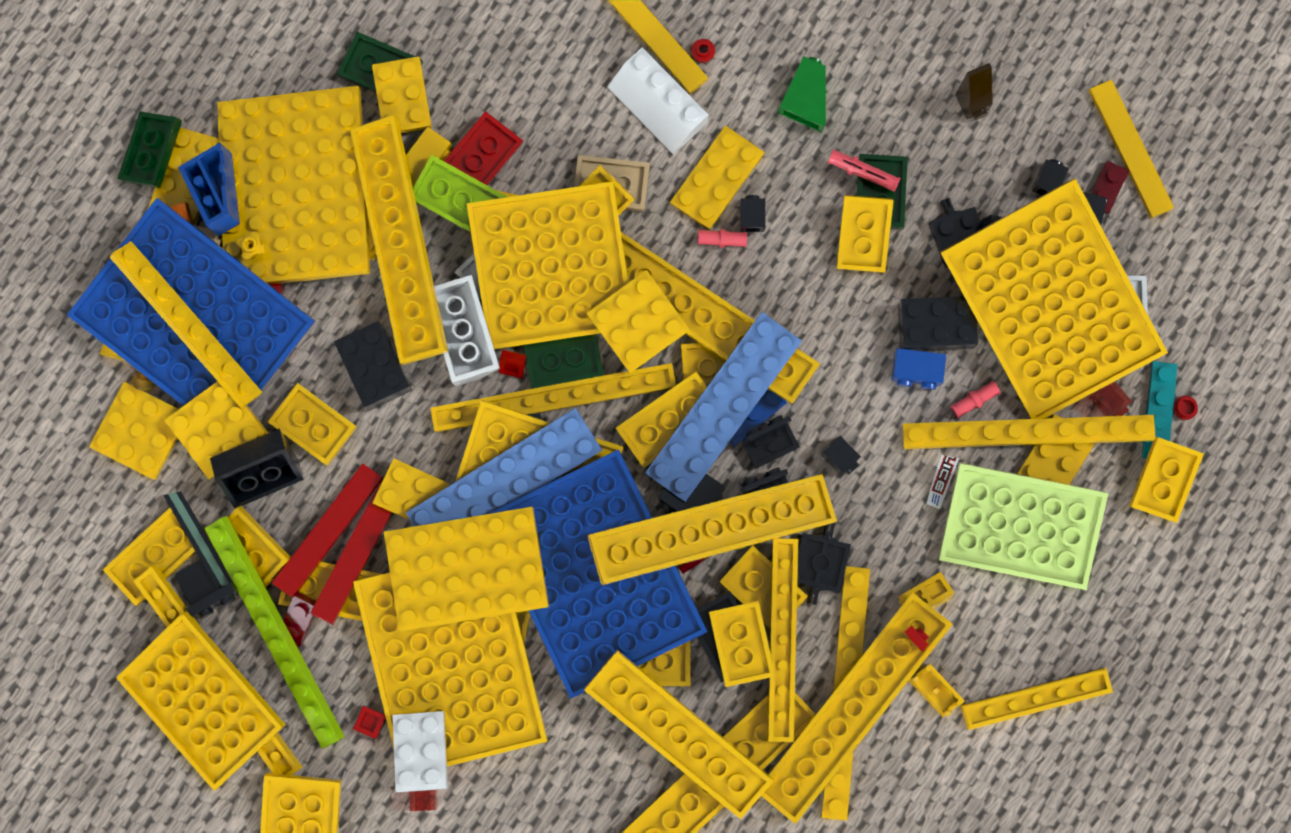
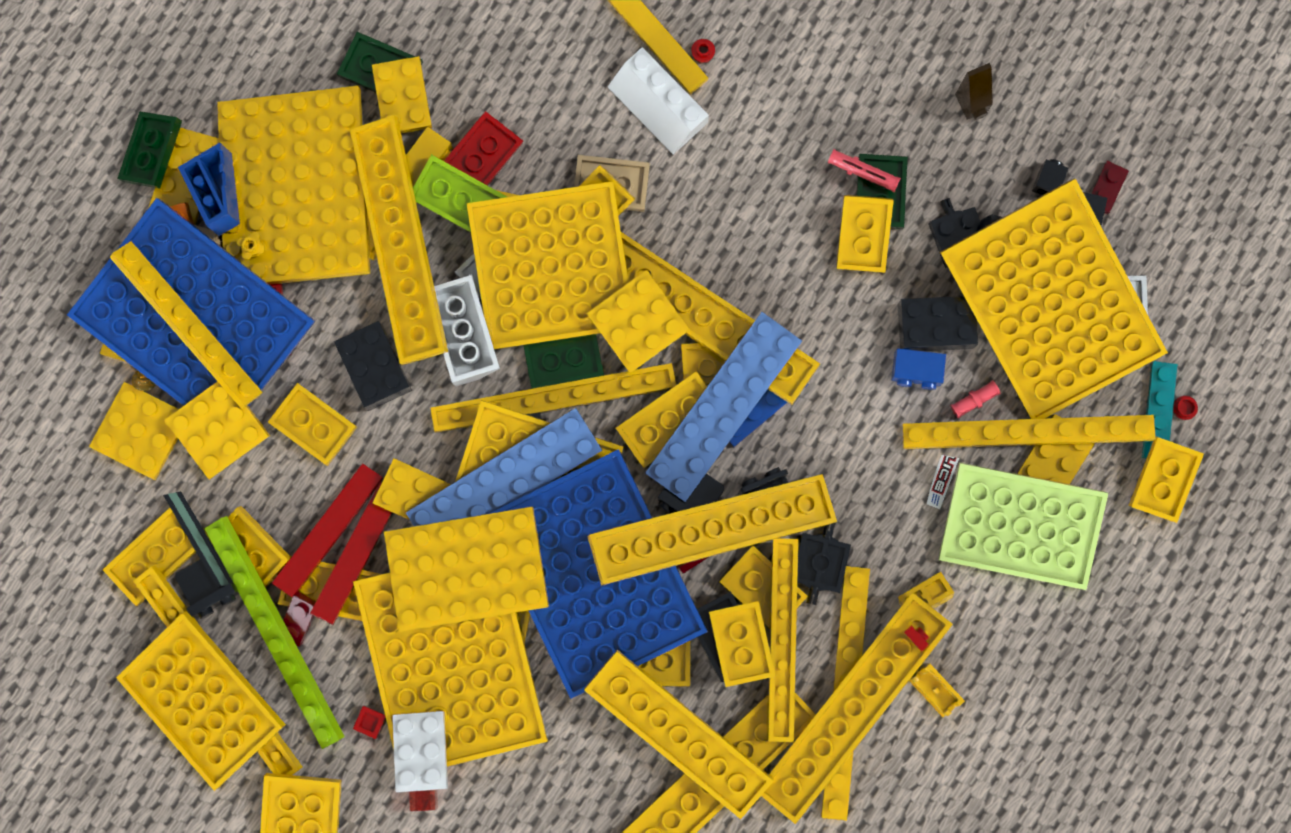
(256, 468): black brick -> none
(512, 364): red plate -> none
(717, 178): yellow plate -> none
(722, 238): coral pin -> none
(752, 214): black brick -> none
(770, 442): black bracket -> none
(807, 95): green slope -> none
(841, 456): black brick -> none
(1036, 698): yellow tile -> none
(1111, 400): clear red brick -> none
(1131, 149): yellow tile -> none

